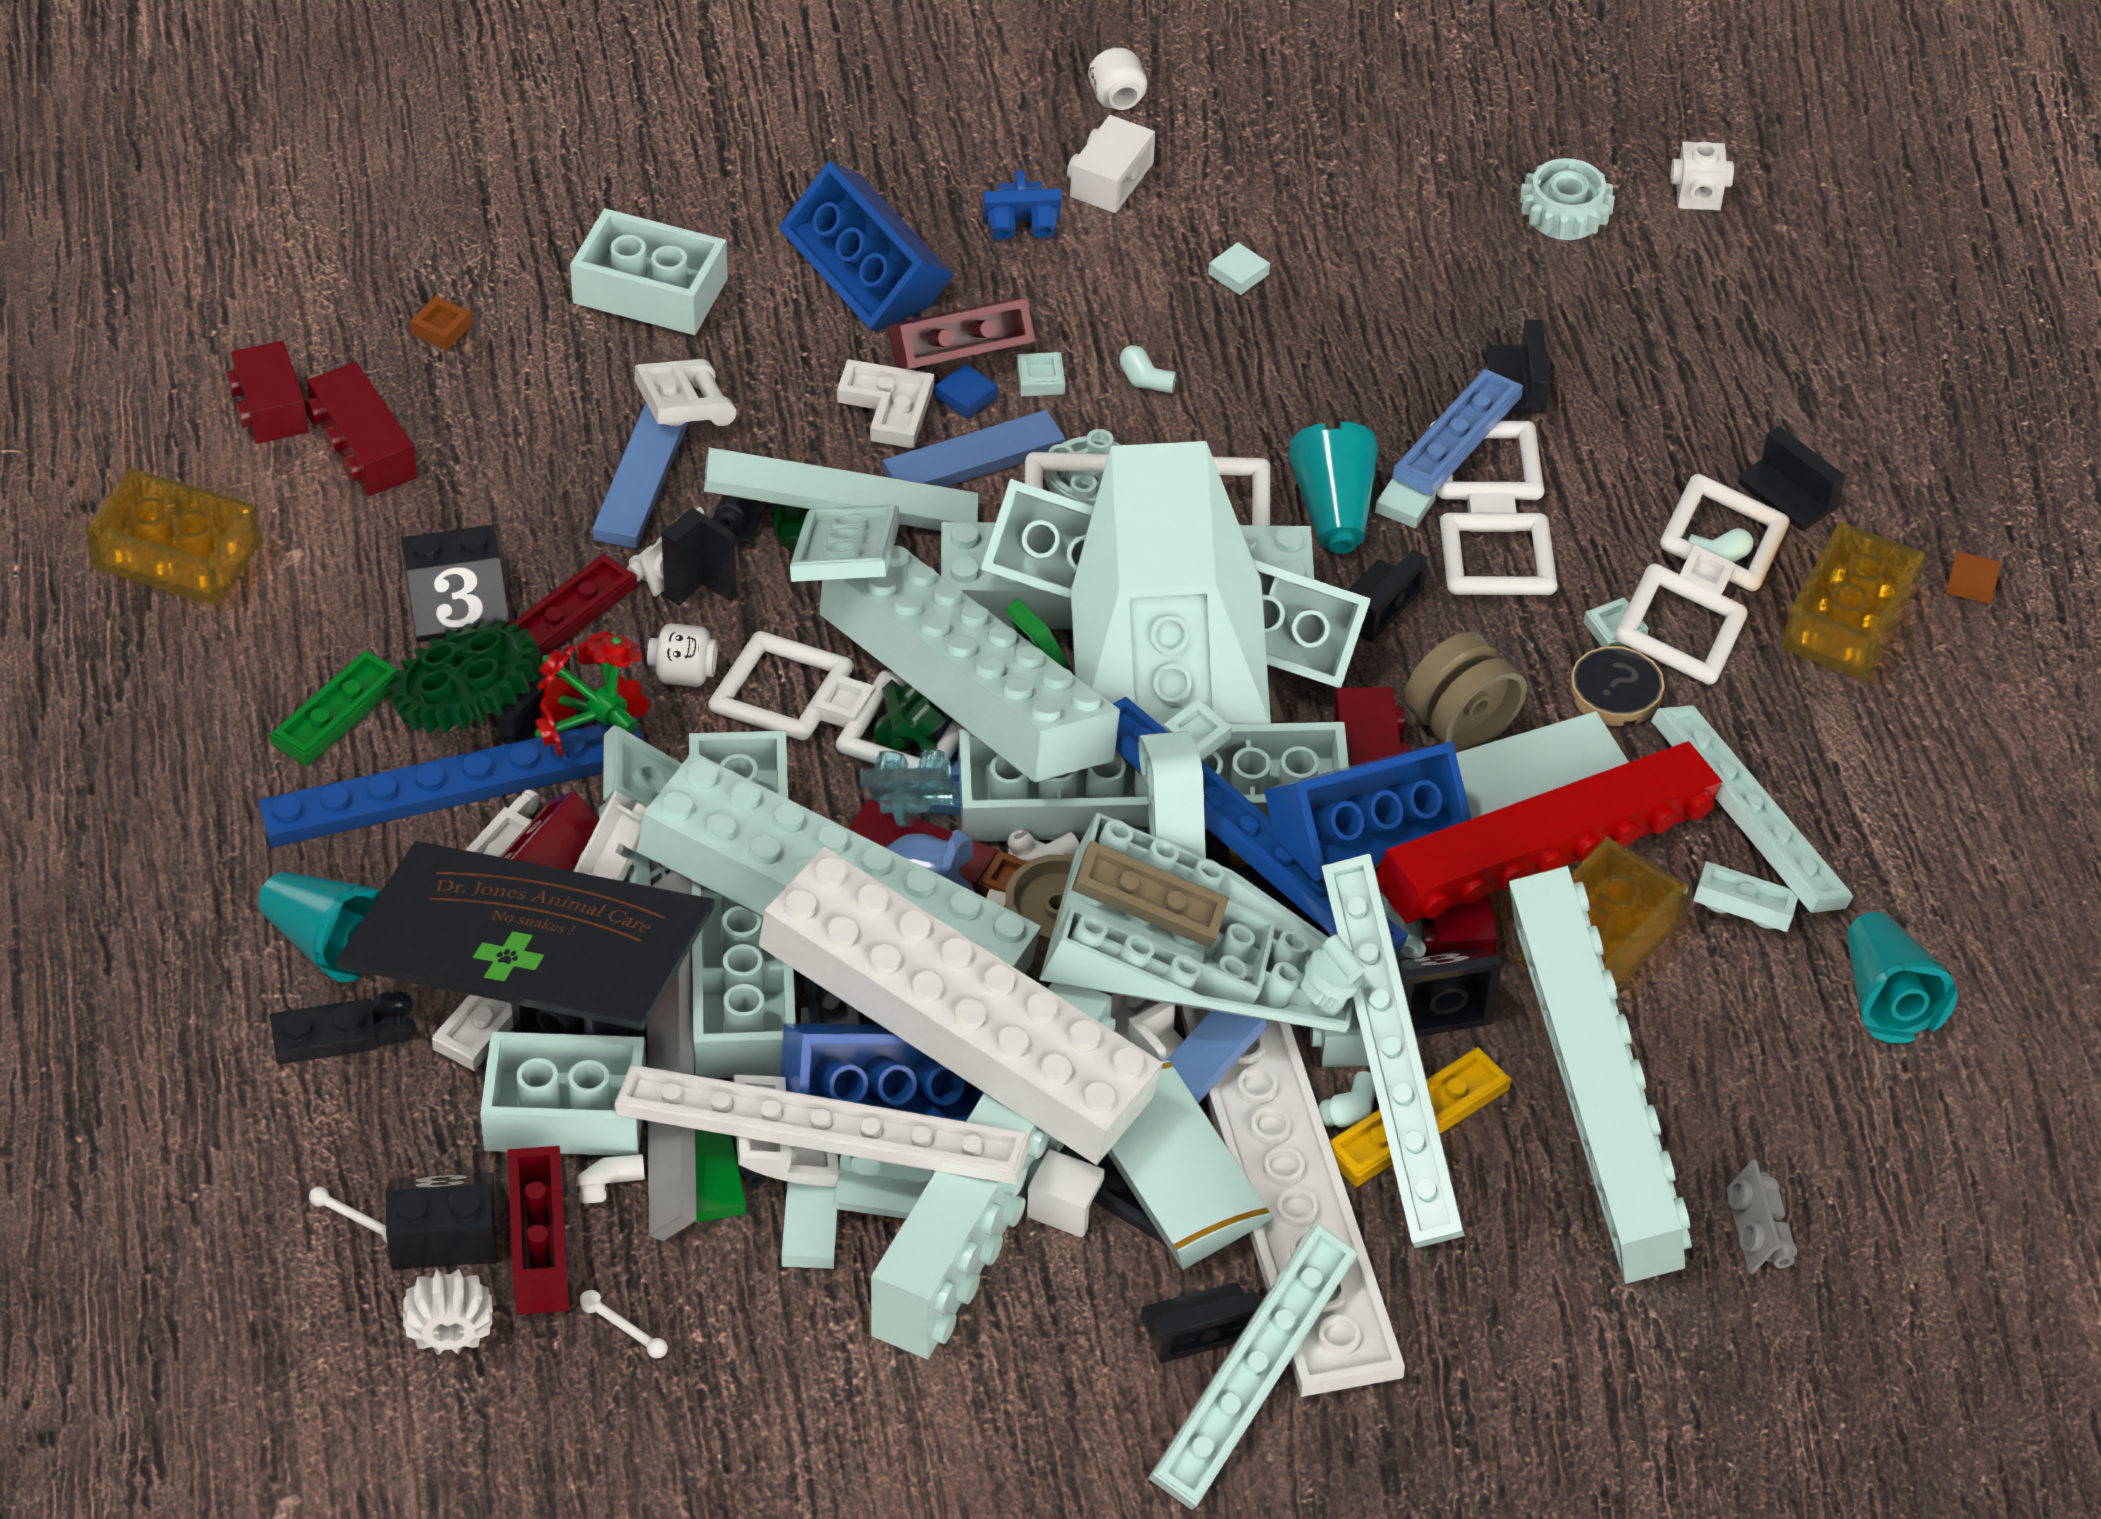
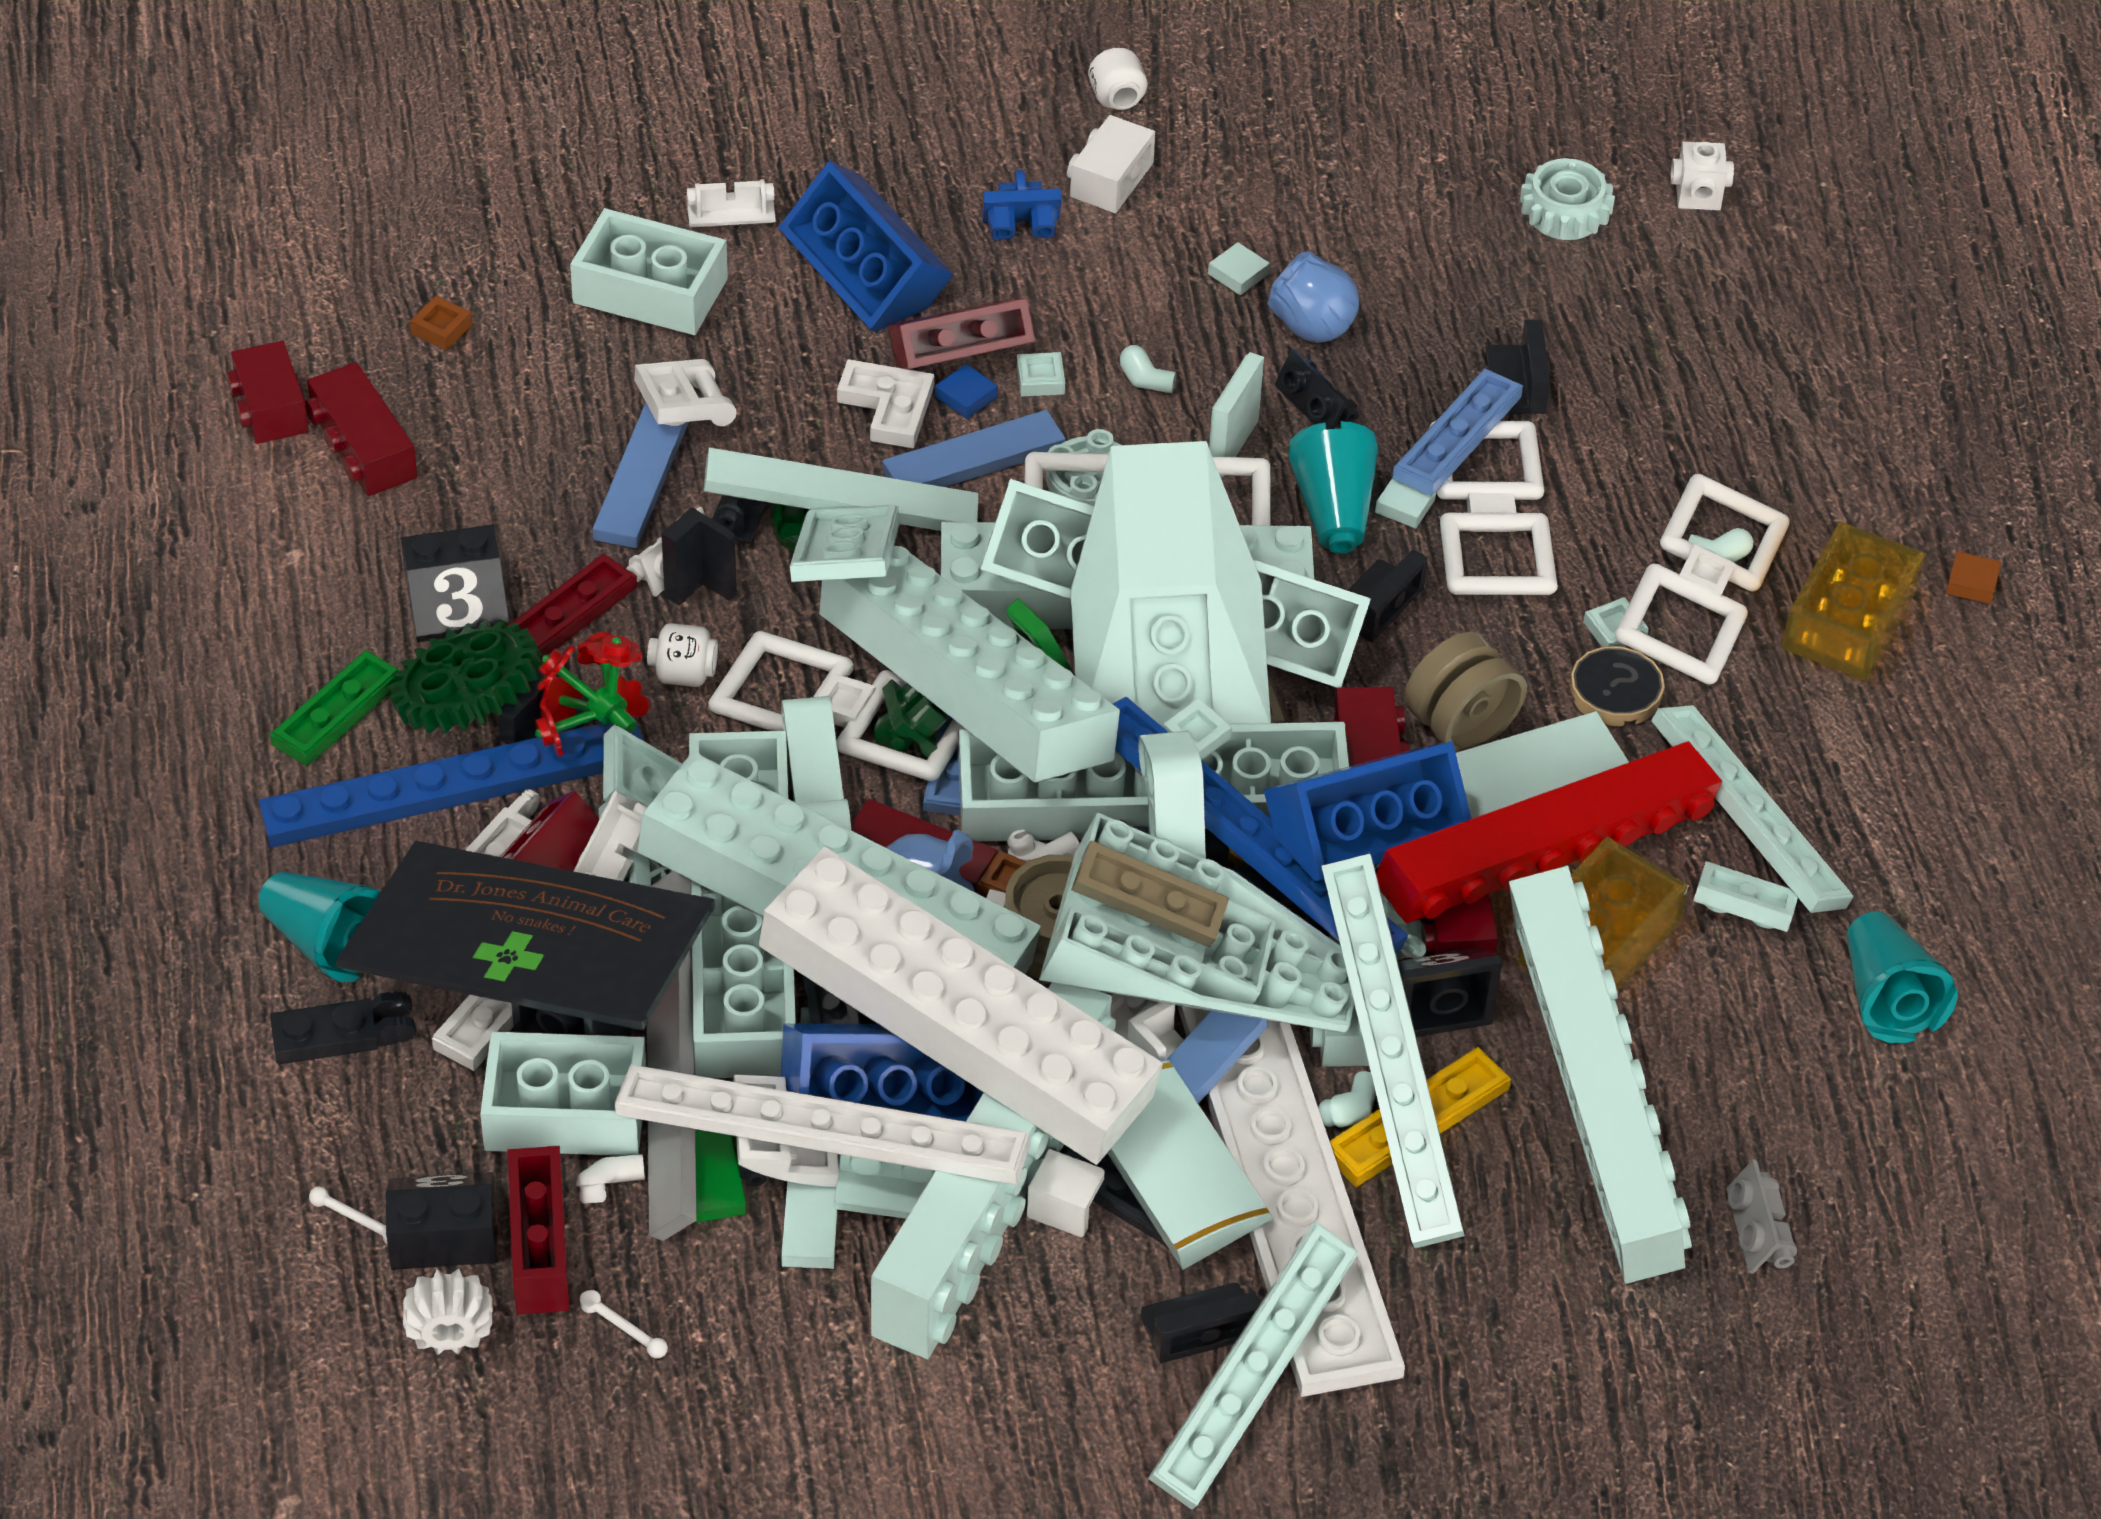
(174, 536): clear yellow brick -> none
(748, 204): none -> white hinge
(814, 758): none -> light aqua beam
(910, 790): clear light blue hips -> none
(1237, 408): none -> light aqua tile
(1314, 298): none -> medium blue hair
(1314, 393): none -> black hinge
(1332, 974): light aqua piece -> none
(1794, 480): black panel -> none

